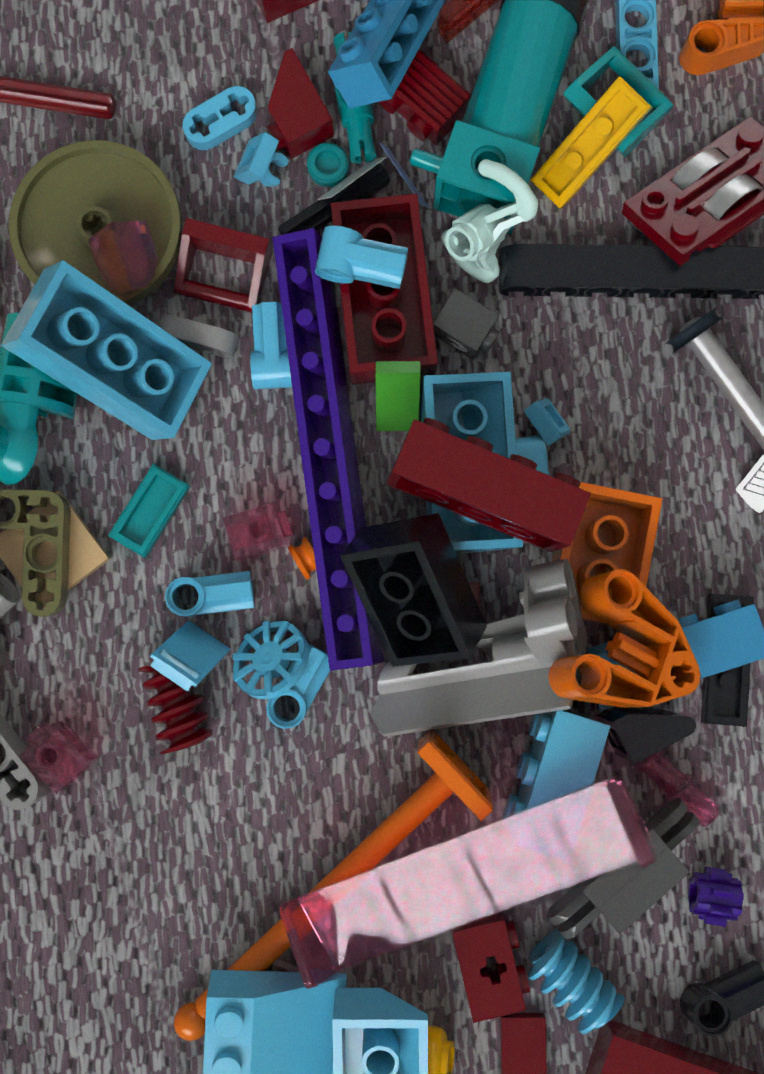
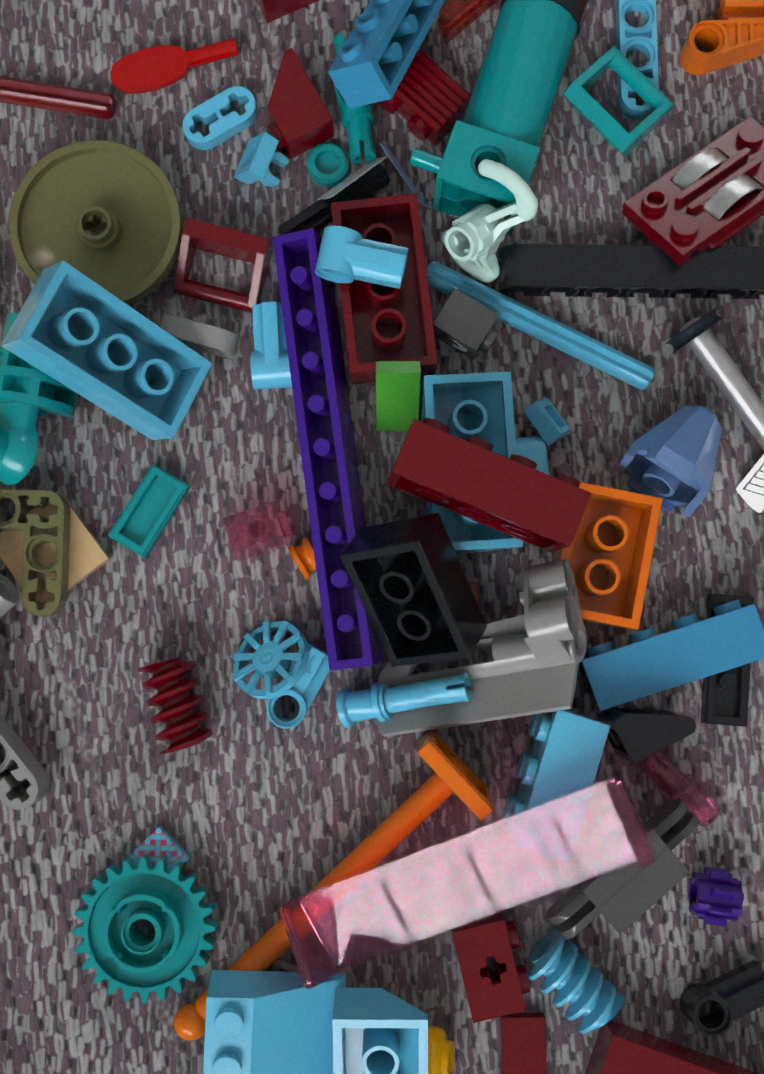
(57, 755): clear pink brick -> none
(125, 255): clear pink brick -> none
(126, 954): none -> teal gear
(161, 844): none -> medium azure tile
(164, 65): none -> red piece
(188, 655): medium azure piece -> none
(215, 593): medium azure piece -> none
(384, 701): none -> medium azure pin
(543, 327): none -> medium azure axle
(591, 142): yellow tile -> none
(662, 667): orange connector -> none
(675, 459): none -> medium blue cone

